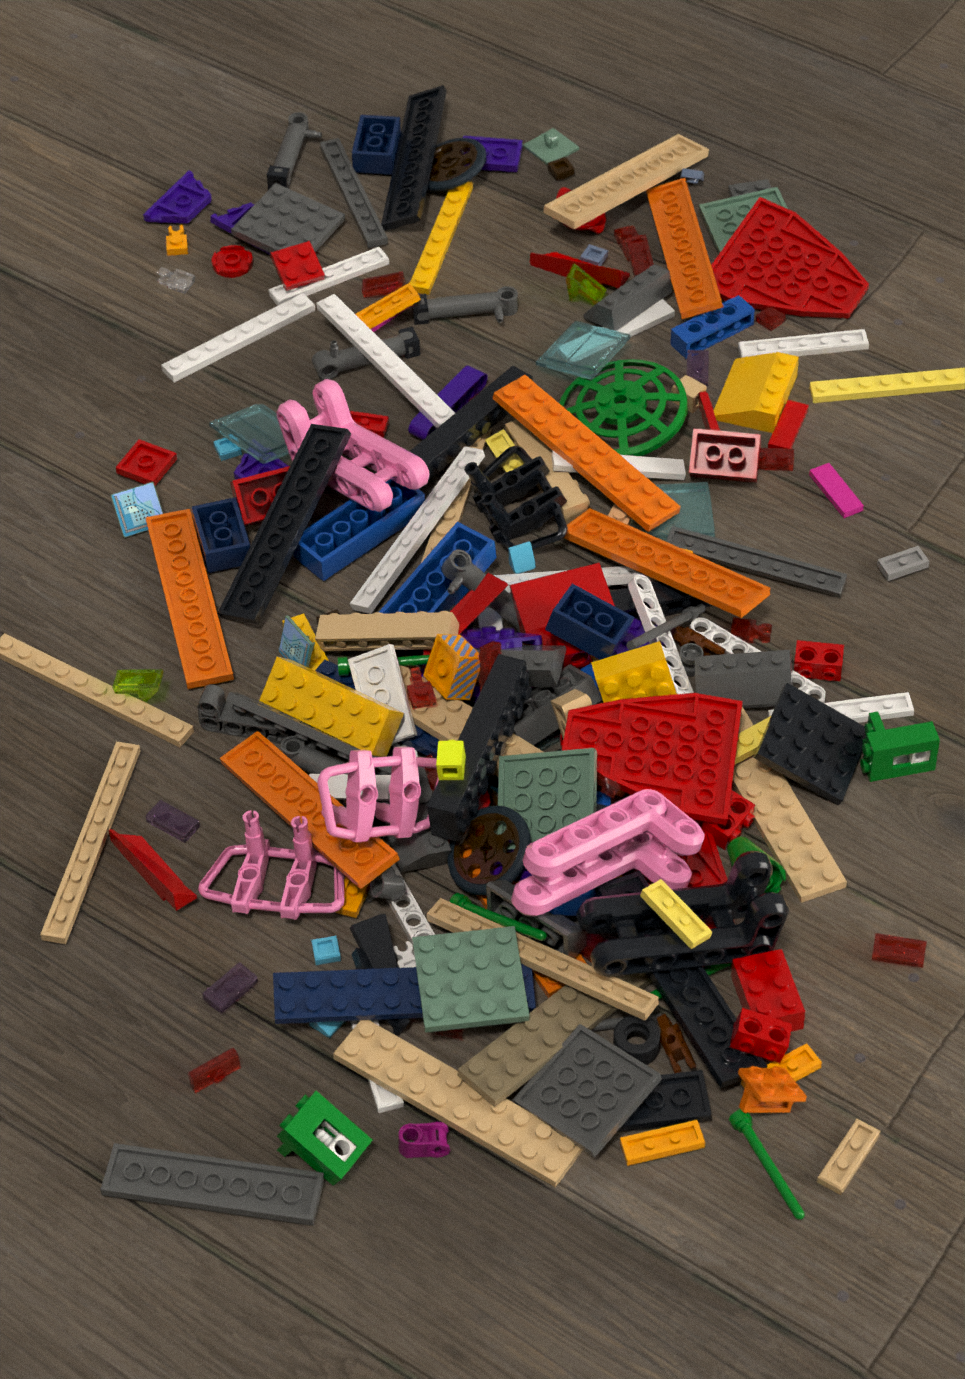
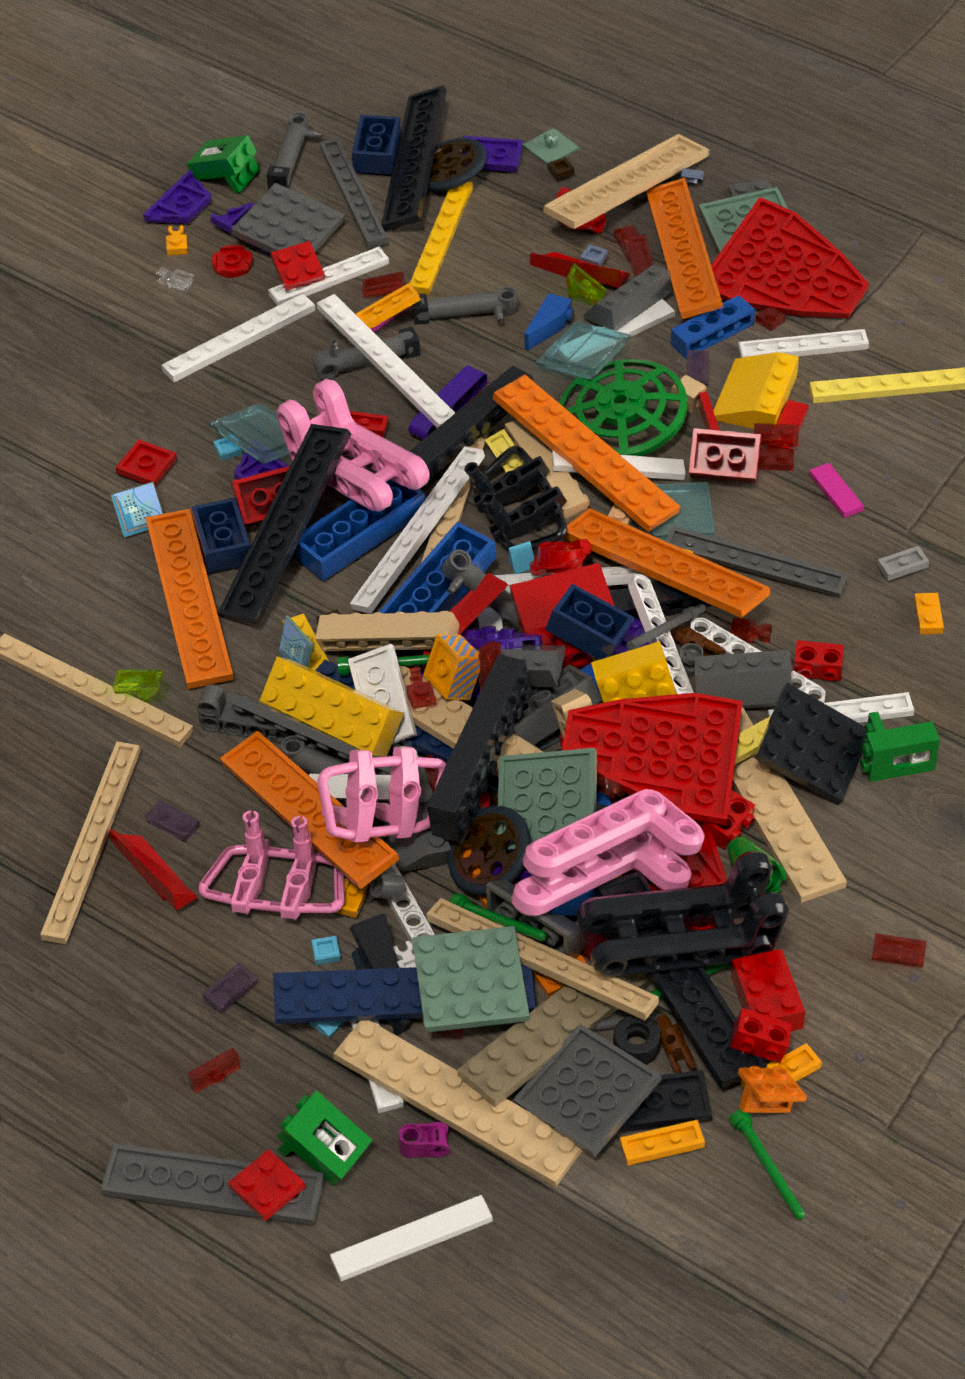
(227, 159): none -> green brick
(266, 1185): none -> red plate
(411, 1238): none -> white tile
(450, 760): neon yellow brick -> none
(549, 320): none -> blue slope
(559, 556): none -> red piece
(676, 913): light yellow plate -> none
(777, 434): none -> clear red plate
(848, 1156): tan tile -> none
(928, 613): none -> light orange plate

